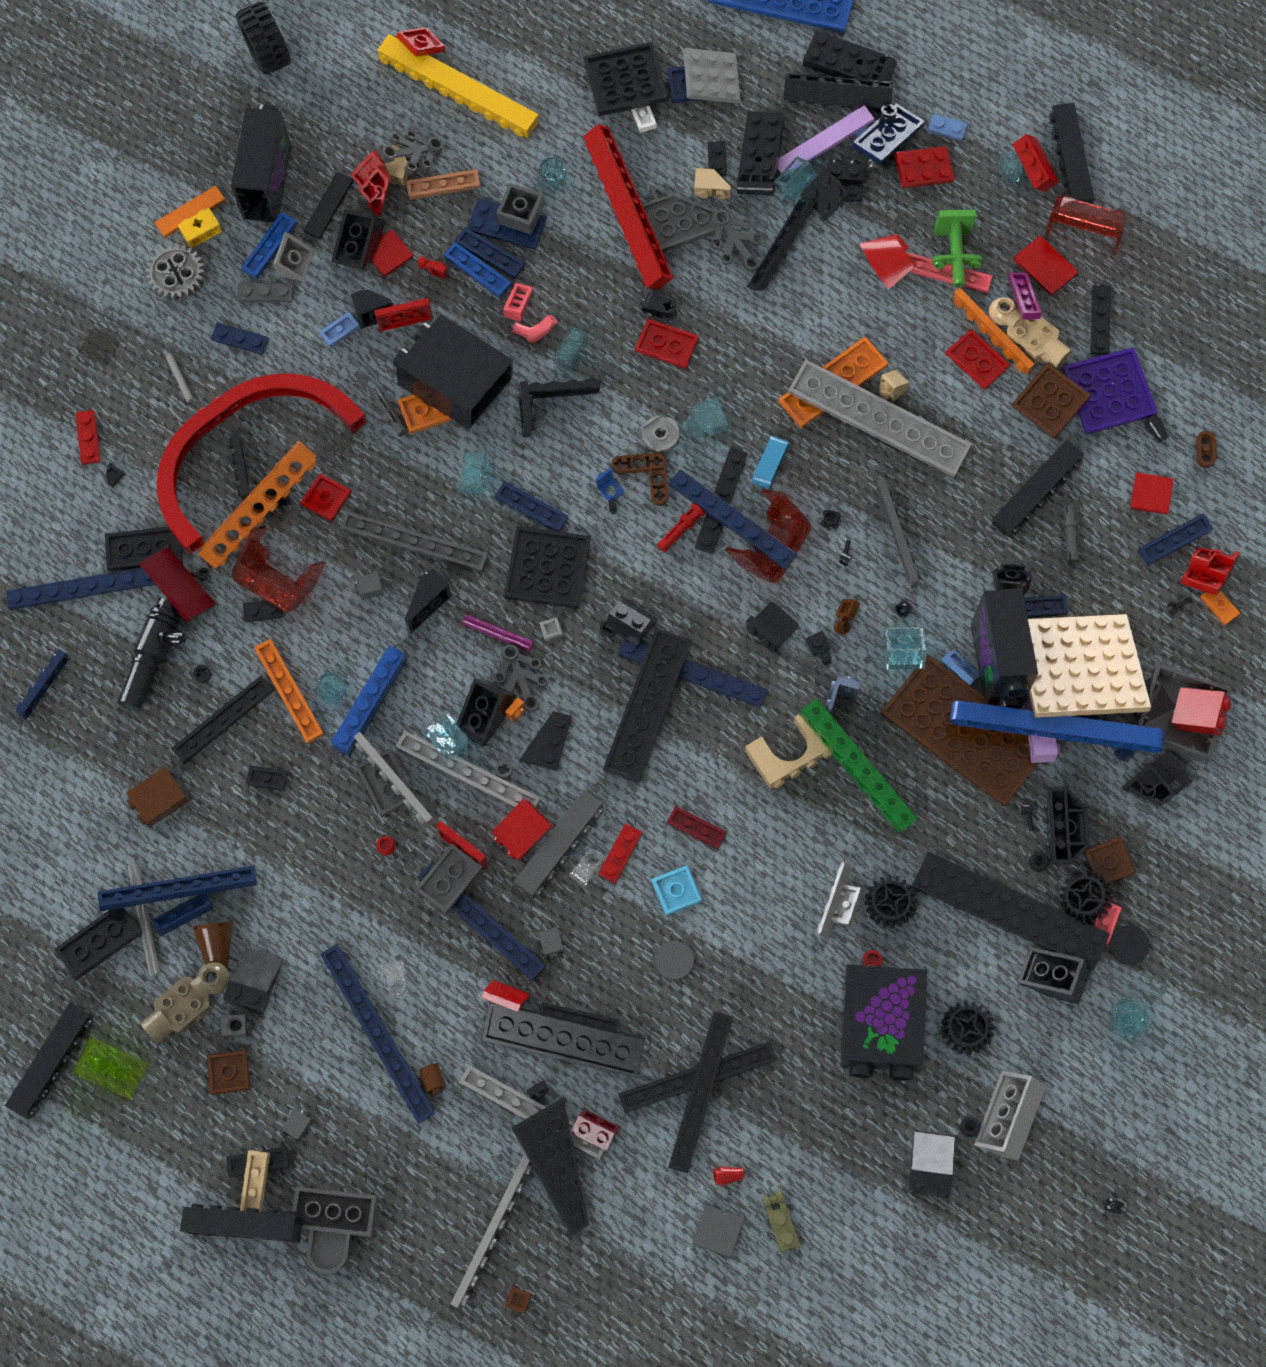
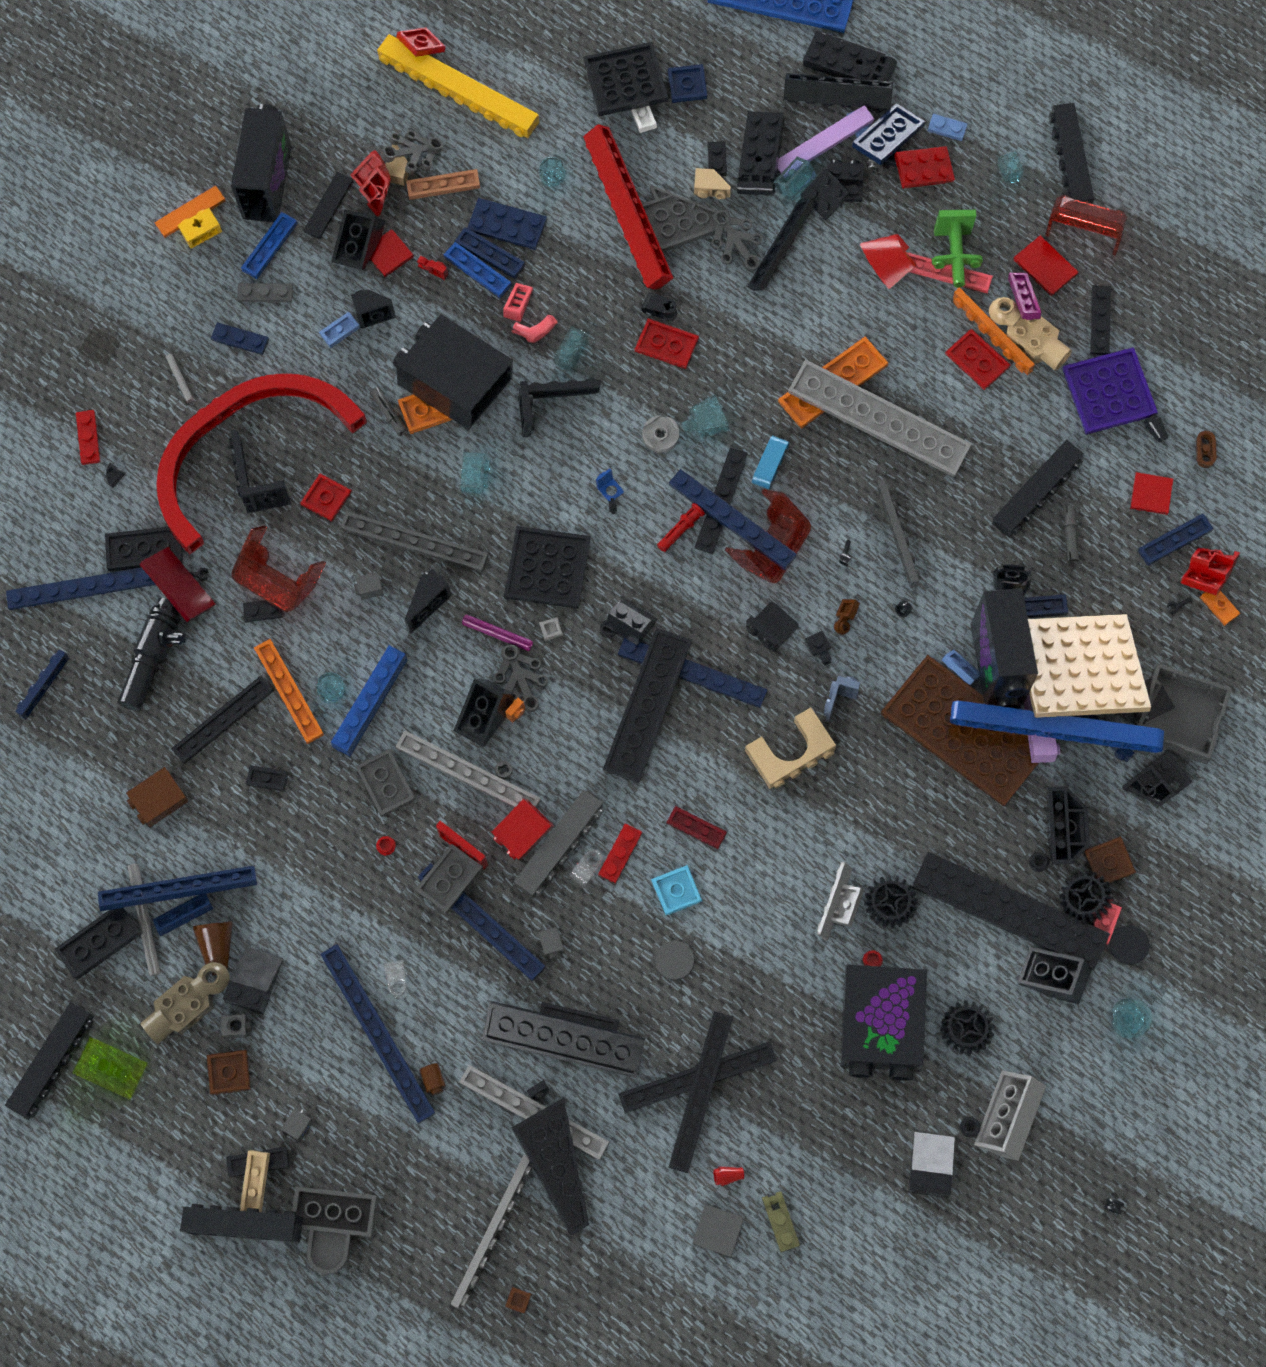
(159, 280): light grey gear -> none
(201, 679): black bush -> none
(263, 37): black tyre -> none
(293, 258): light grey slope -> none
(298, 453): orange brick -> none
(397, 785): light grey plate -> none
(403, 314): red tile -> none
(447, 737): clear light blue bracket -> none
(505, 995): red tile -> none
(520, 208): dark grey brick -> none
(531, 507): dark blue plate -> none
(549, 742): black wing -> none
(595, 1129): bracket -> none
(652, 469): reddish brown beam -> none
(711, 75): light grey plate -> none
(830, 514): black plate -> none
(857, 766): green brick -> none
(888, 117): black bush -> none
(892, 385): tan slope -> none
(904, 648): clear light blue brick -> none
(1027, 810): black hand -> none
(1035, 163): red brick -> none
(1051, 400): reddish brown plate -> none
(1201, 711): brick -> none

